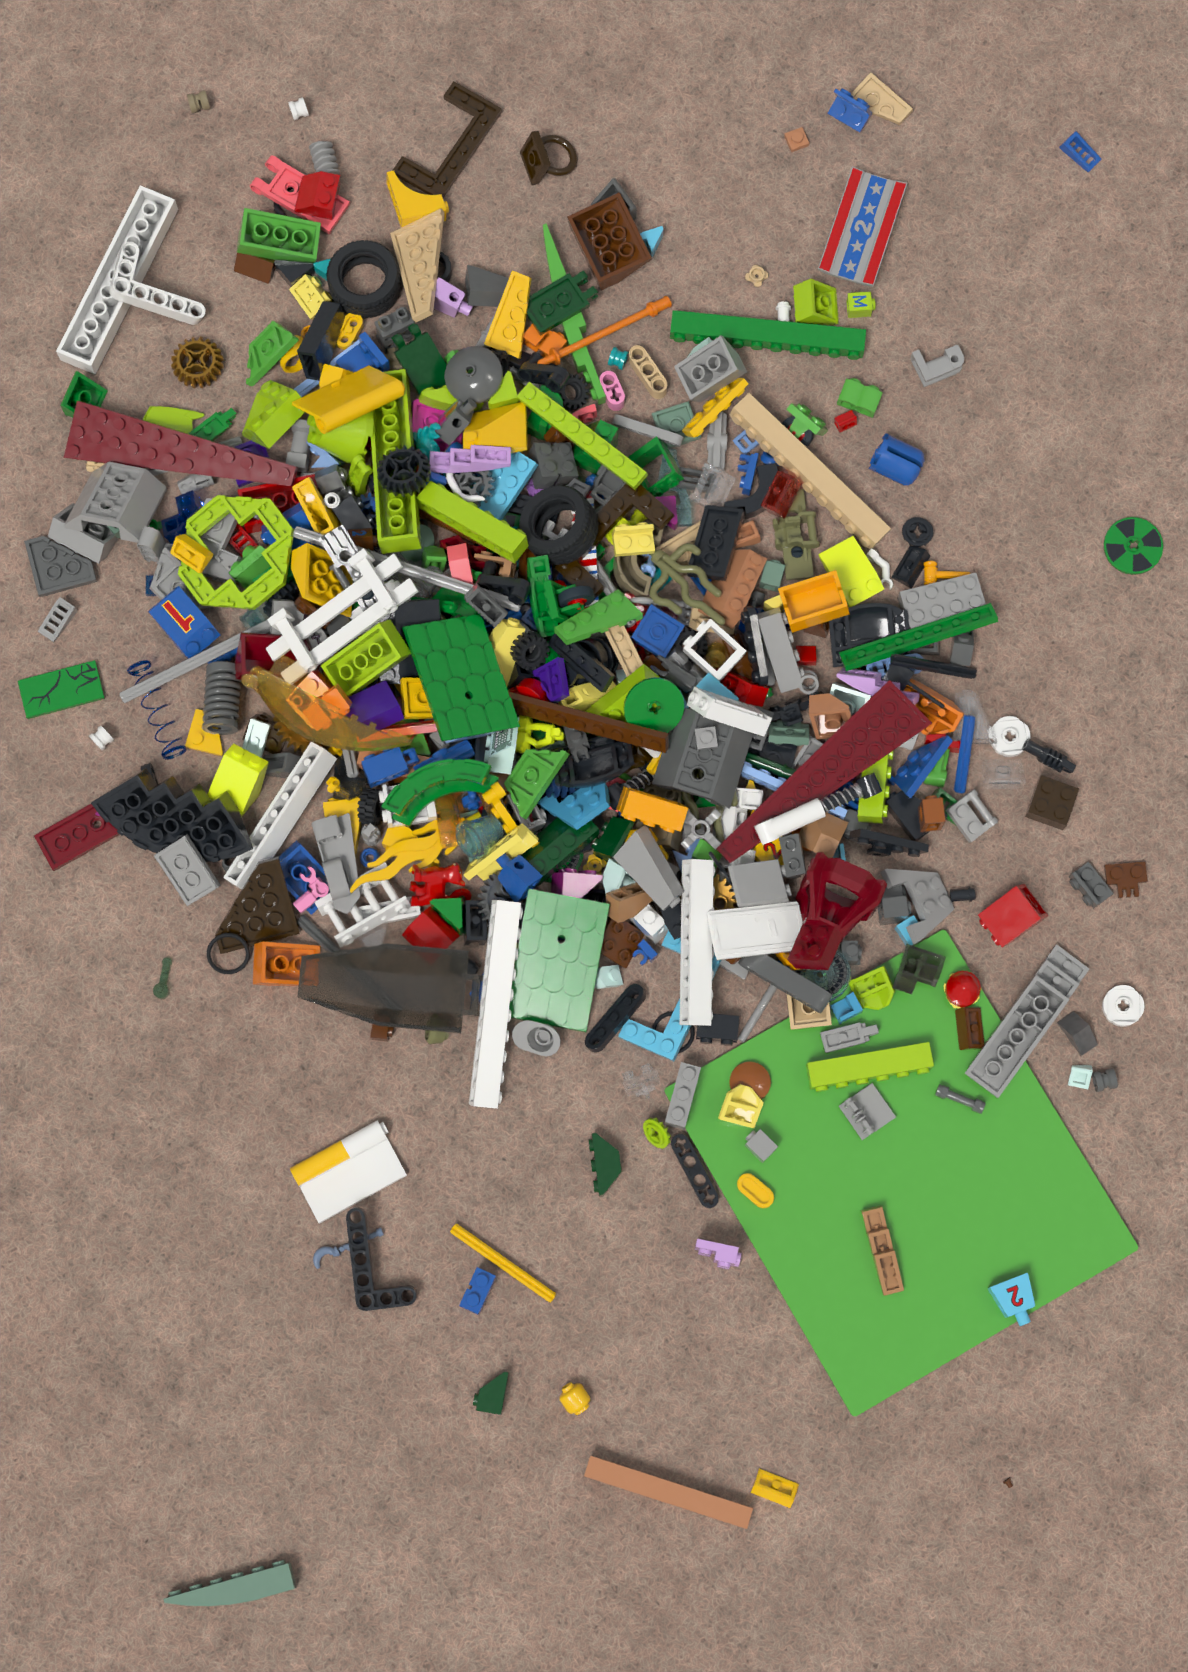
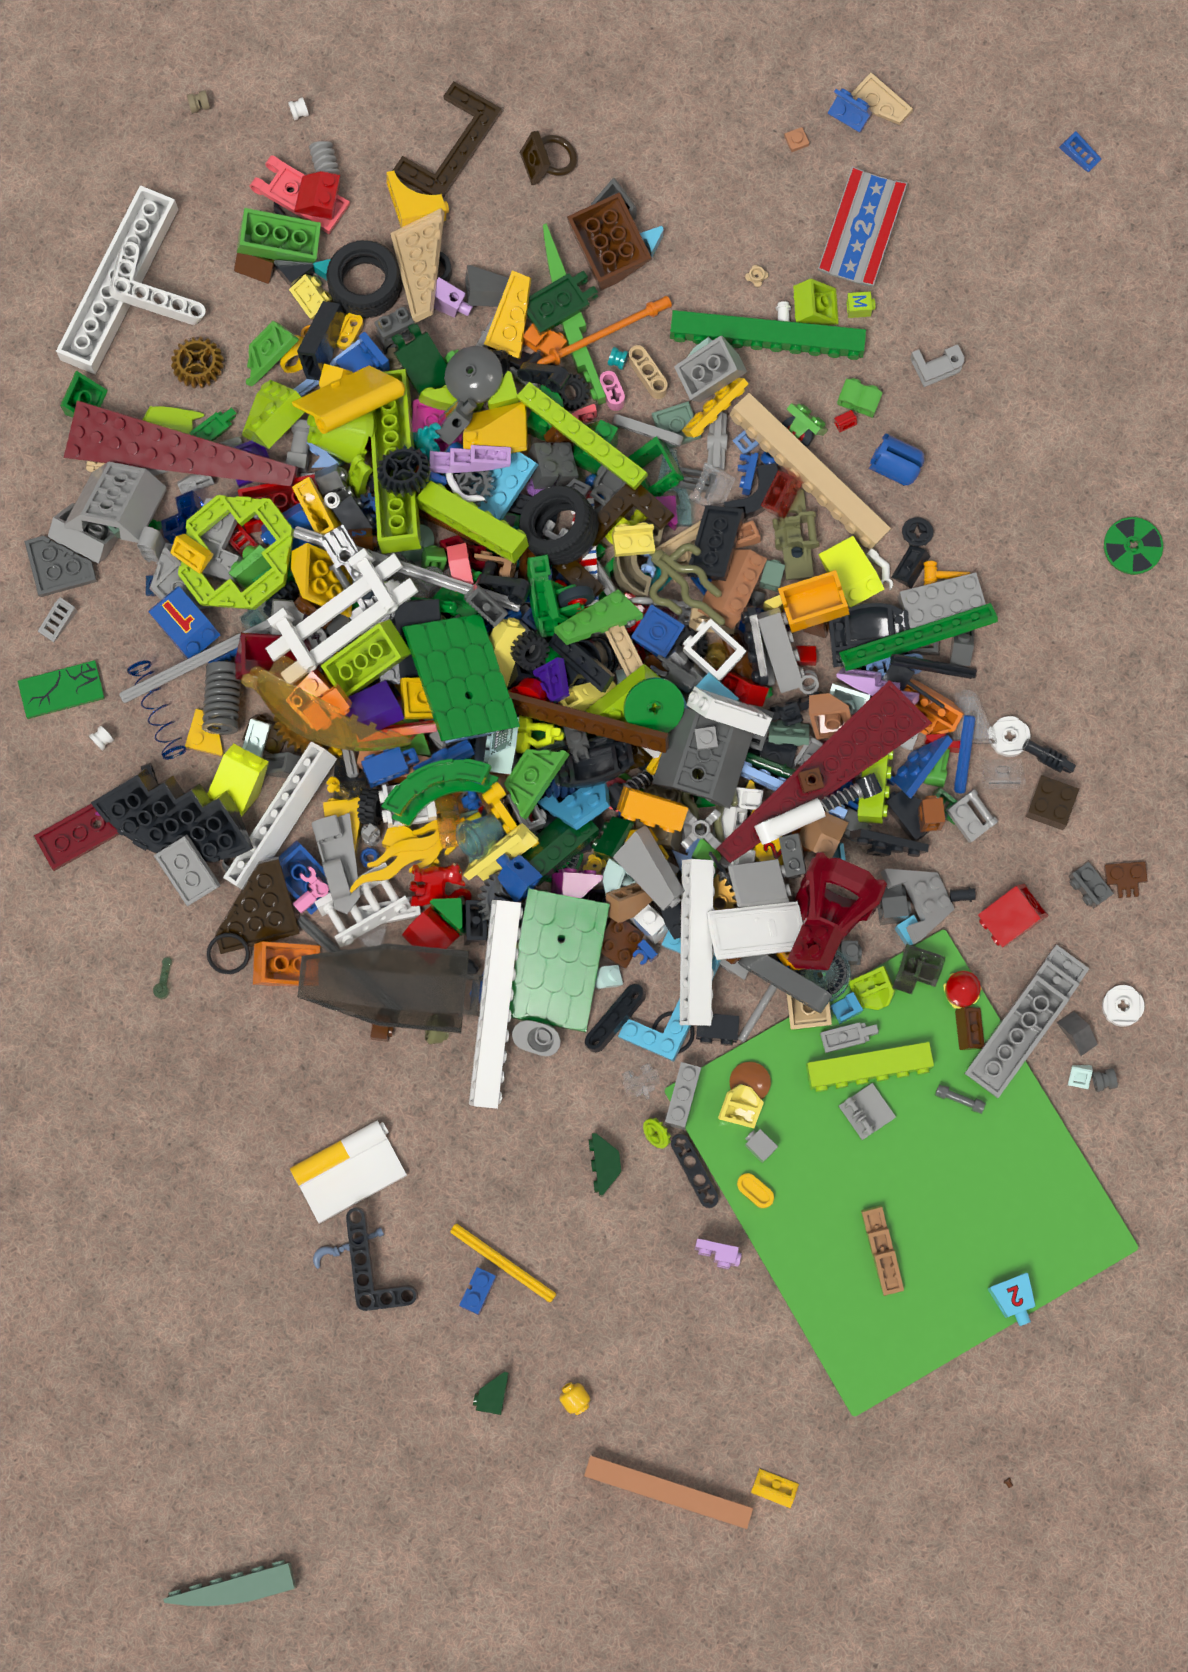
(810, 787): none -> reddish brown plate

